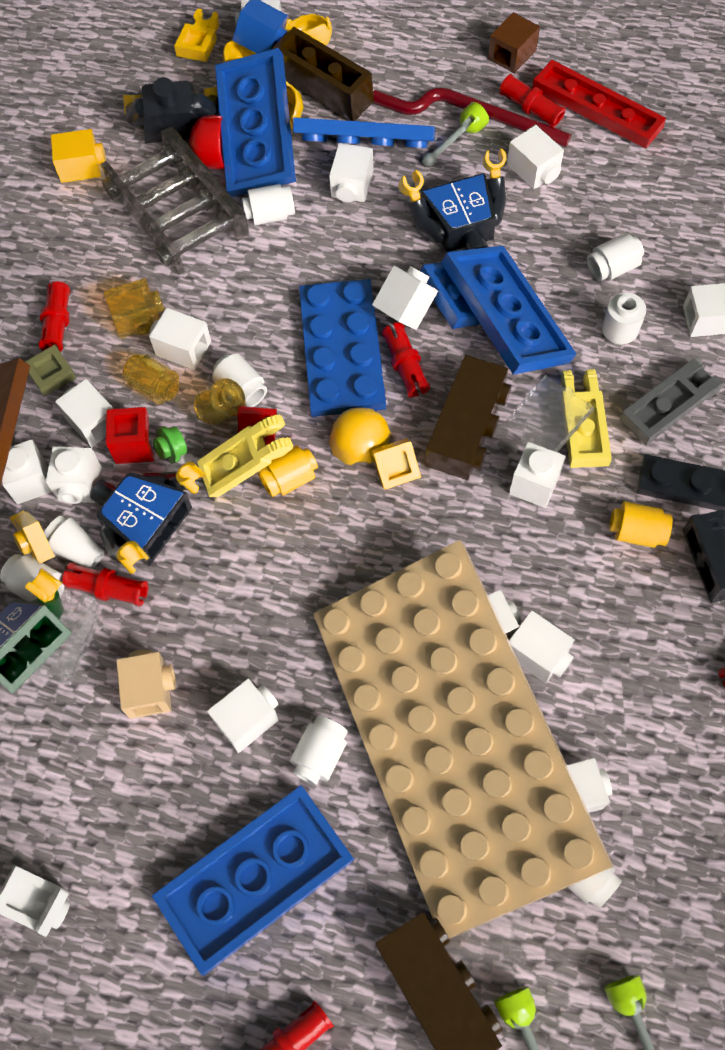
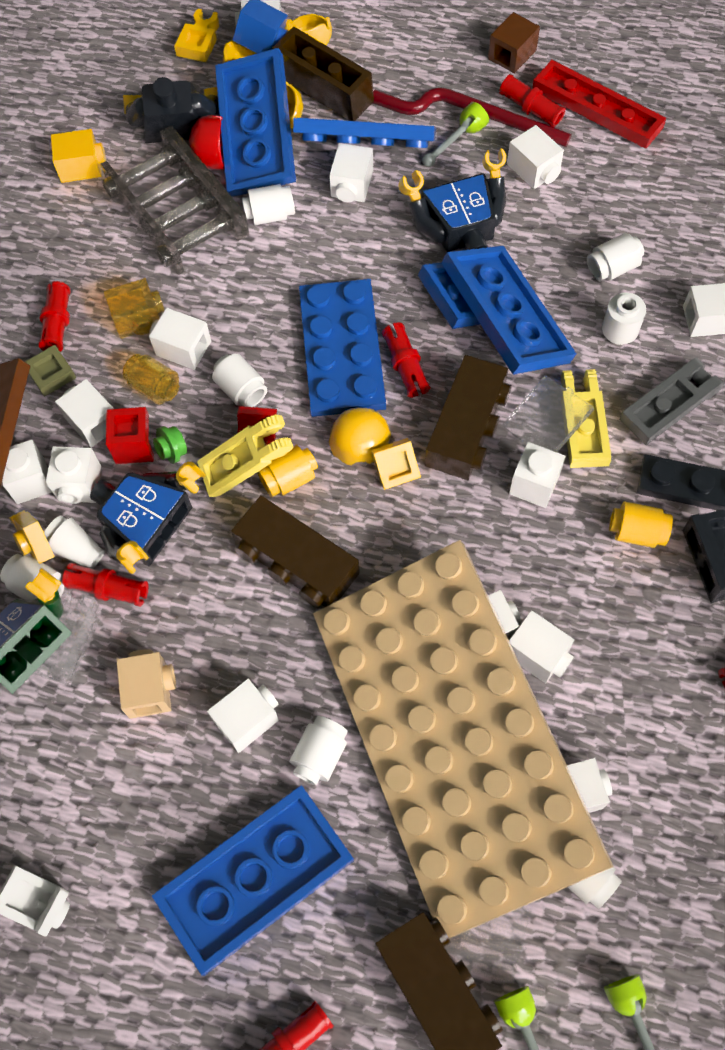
(219, 401): clear yellow brick -> none
(294, 553): none -> dark brown brick
(405, 296): white brick -> none

